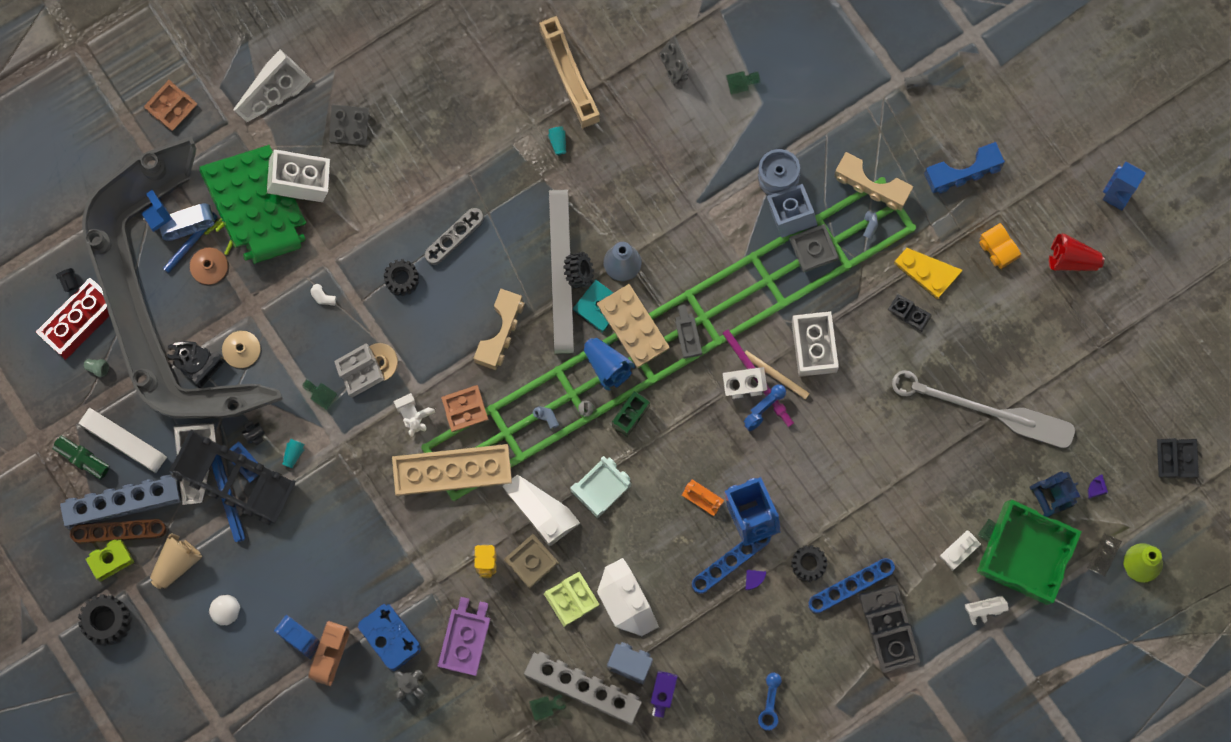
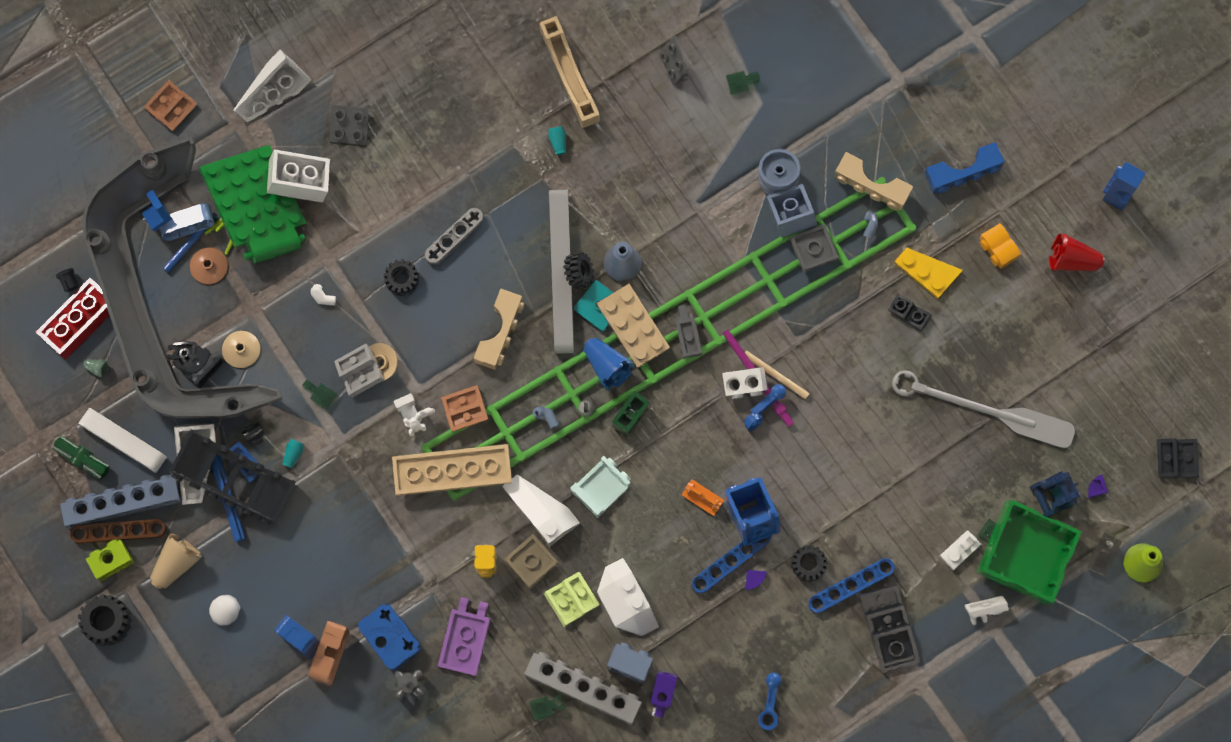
(814, 344): white brick -> none

